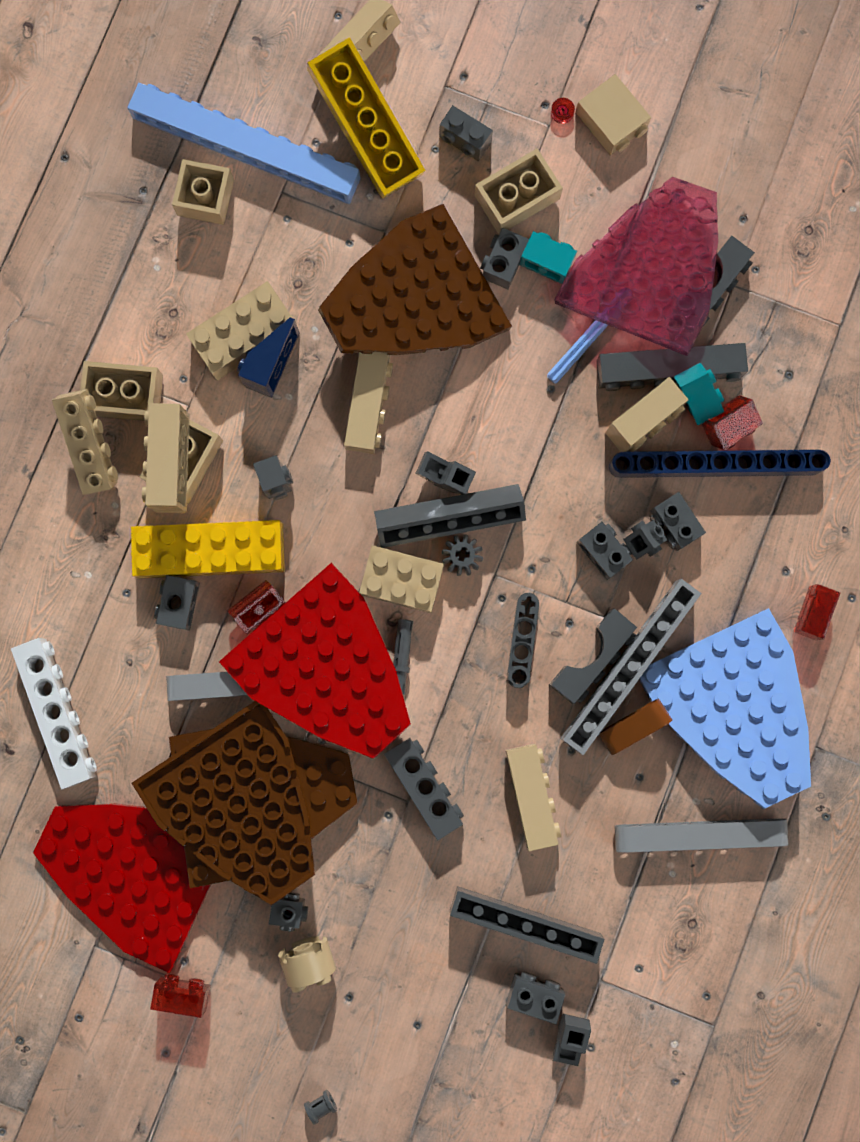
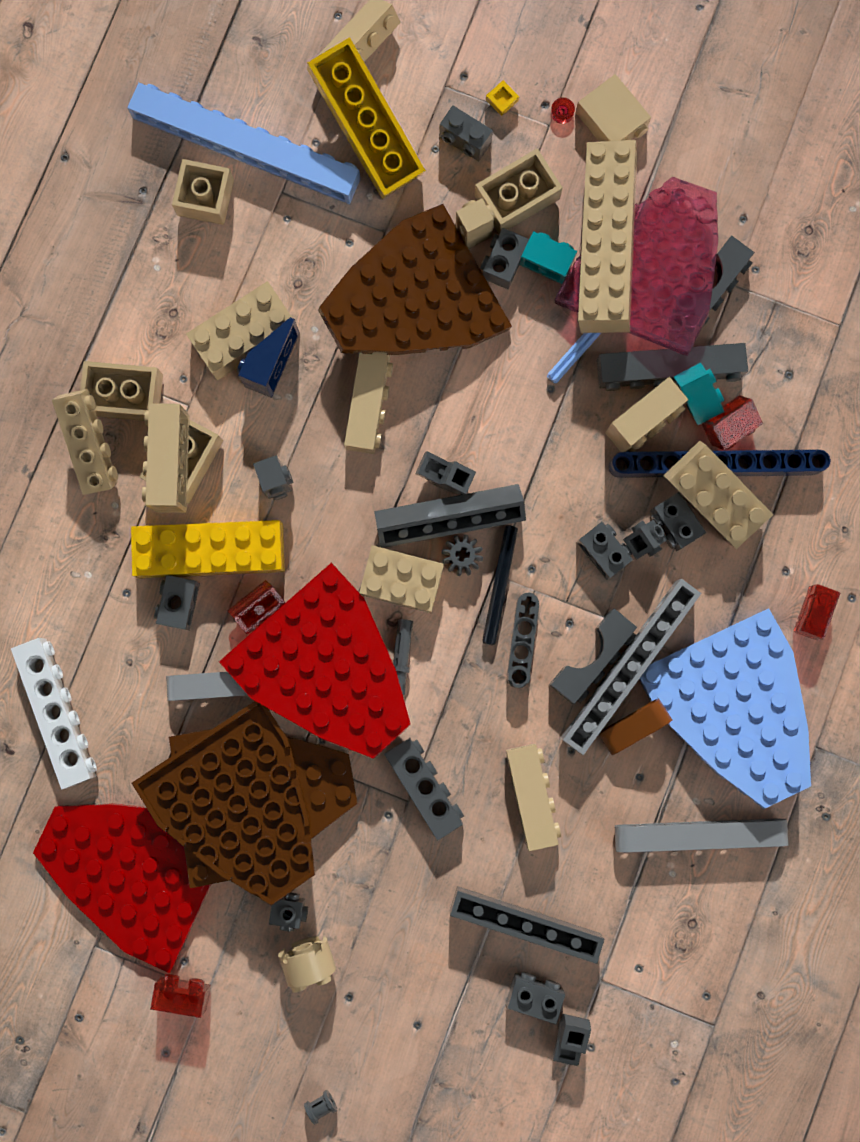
(475, 222): none -> tan brick
(500, 585): none -> black axle
(502, 98): none -> yellow plate
(608, 237): none -> tan brick
(718, 494): none -> tan brick

